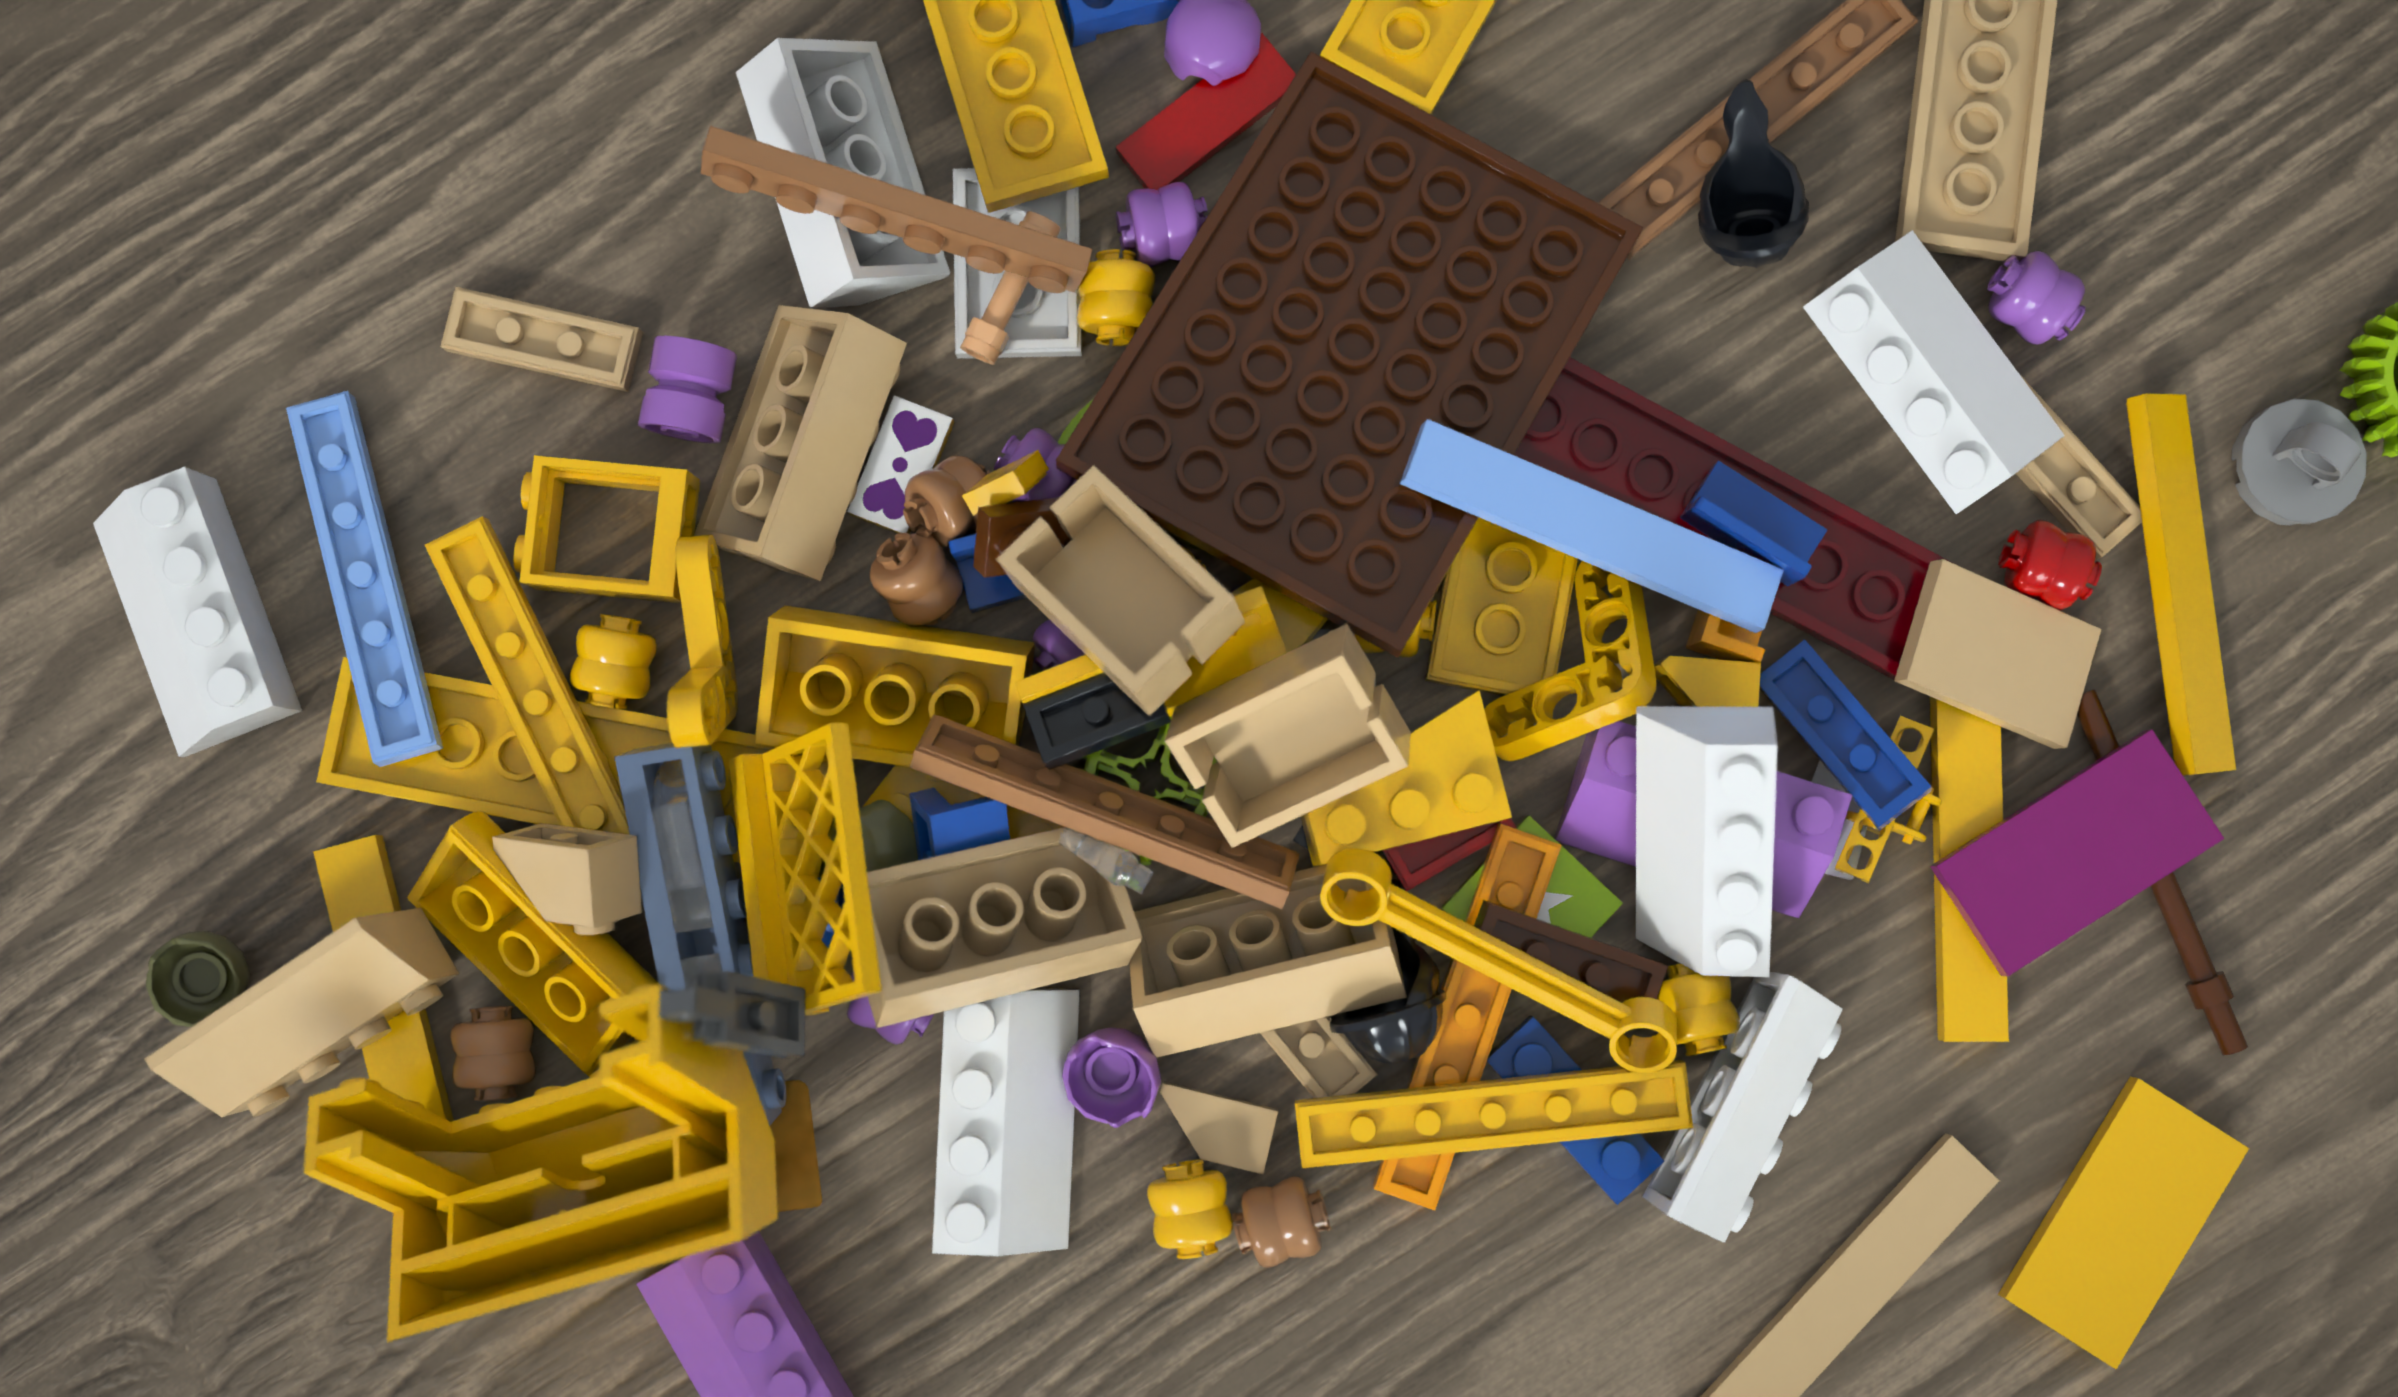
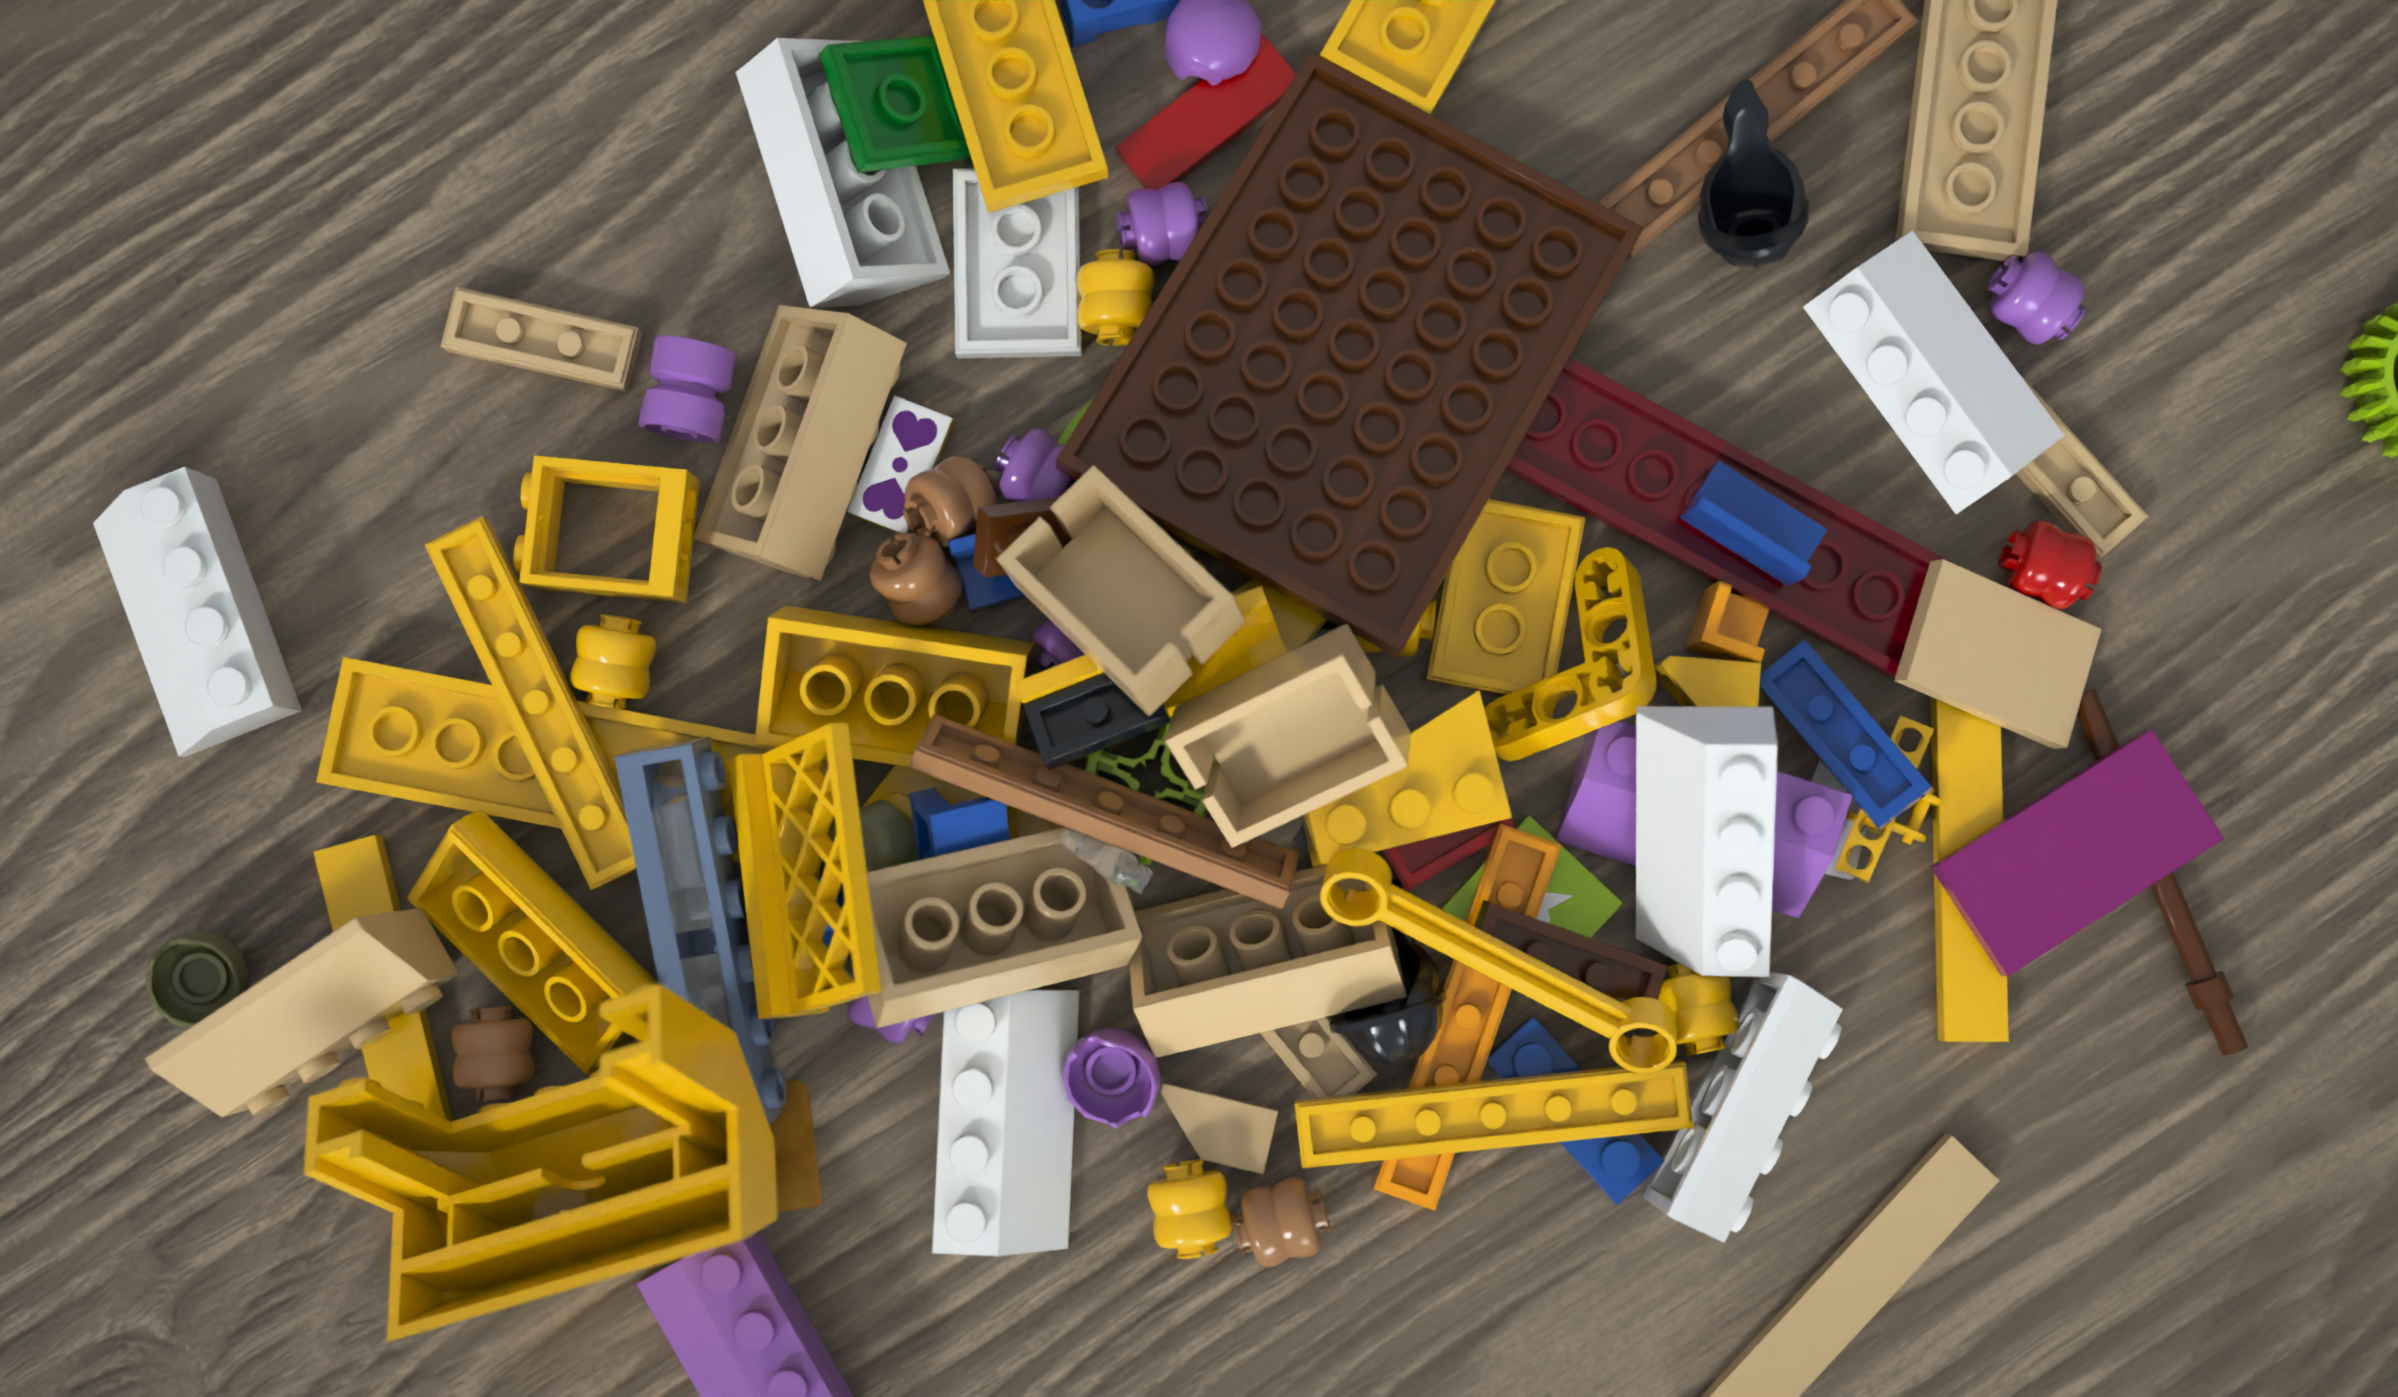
(364, 579): light blue tile -> none
(575, 874): tan slope -> none
(707, 694): yellow beam -> none
(740, 1013): dark grey hinge -> none
(875, 205): medium nougat plate -> none
(894, 103): none -> green tile
(986, 336): light nougat bar -> none
(1007, 482): yellow tile -> none
(1591, 526): light blue tile -> none
(2123, 1221): yellow tile -> none
(2180, 583): yellow tile -> none
(2299, 462): light grey tile -> none

